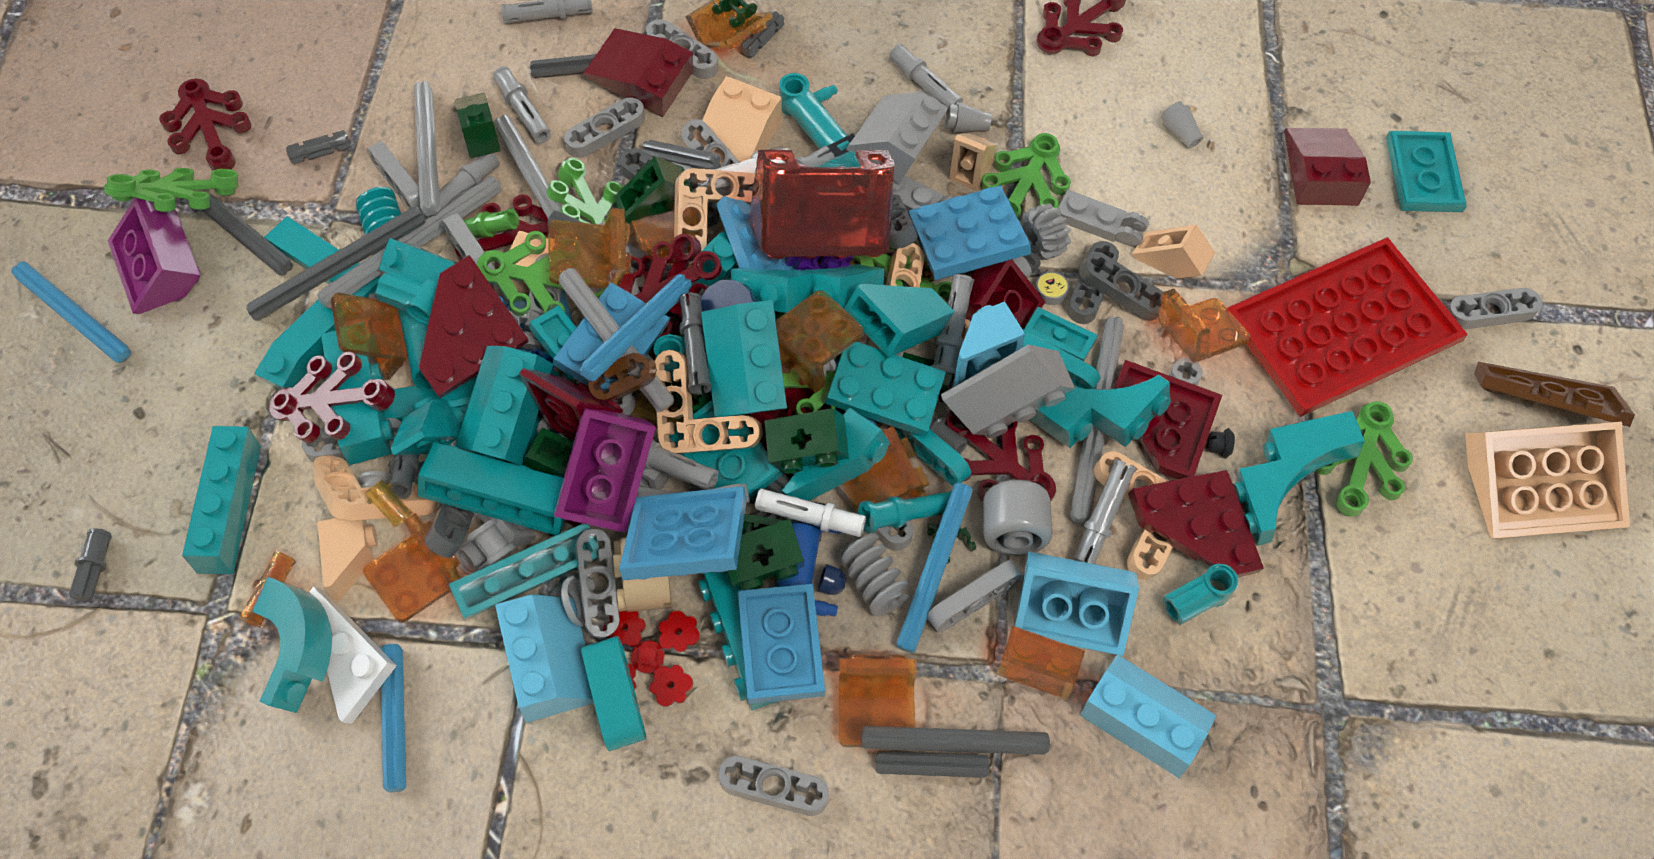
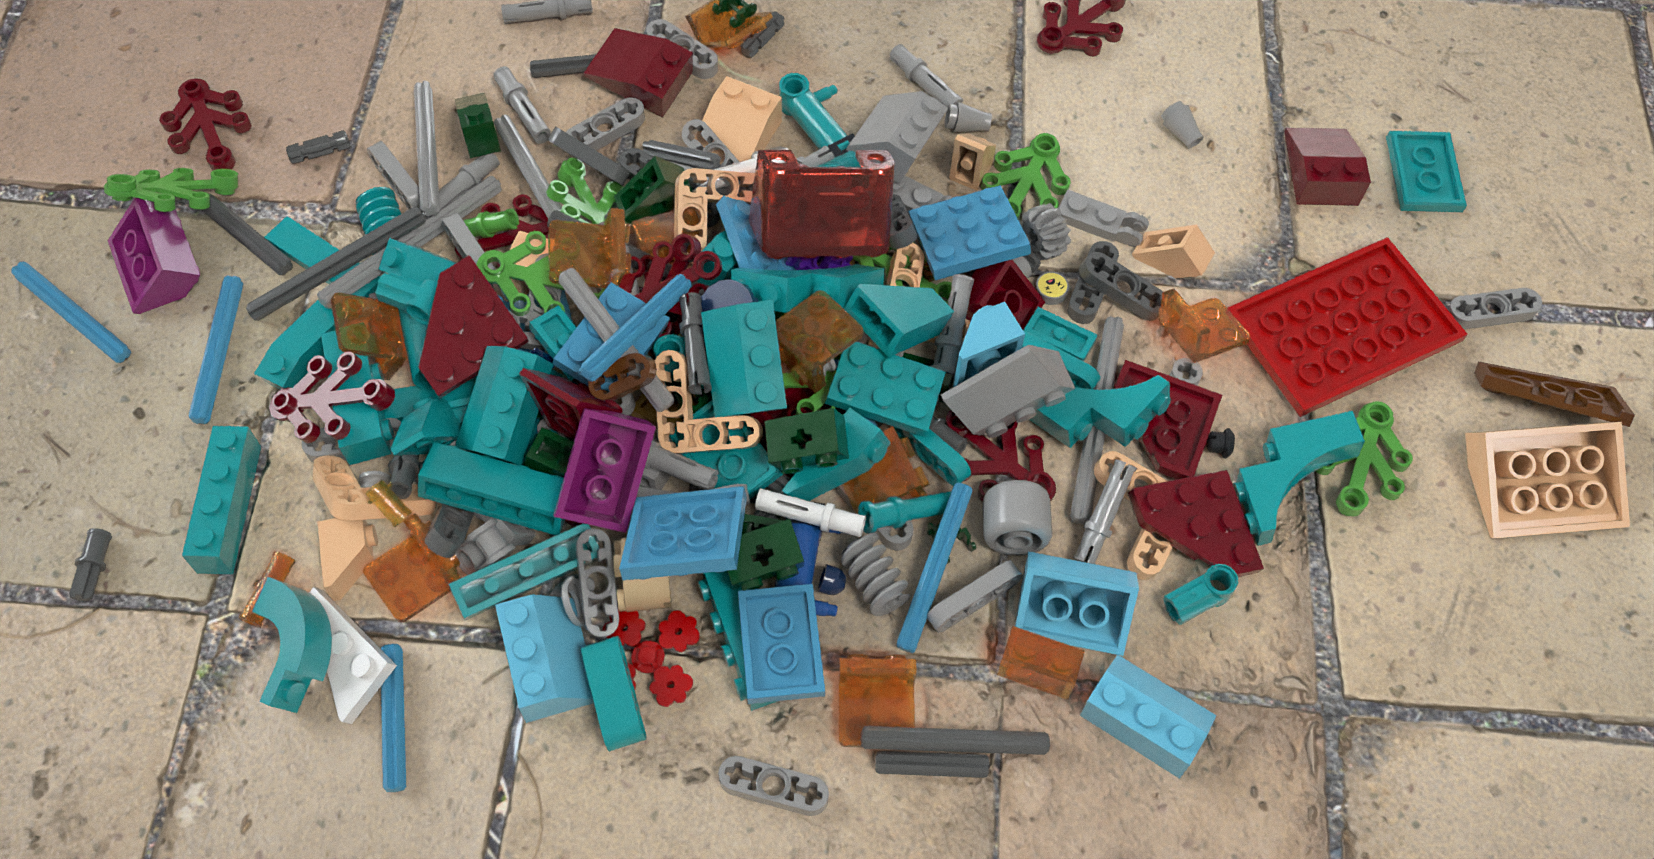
(216, 350): none -> dark azure axle
(589, 156): none -> dark grey beam

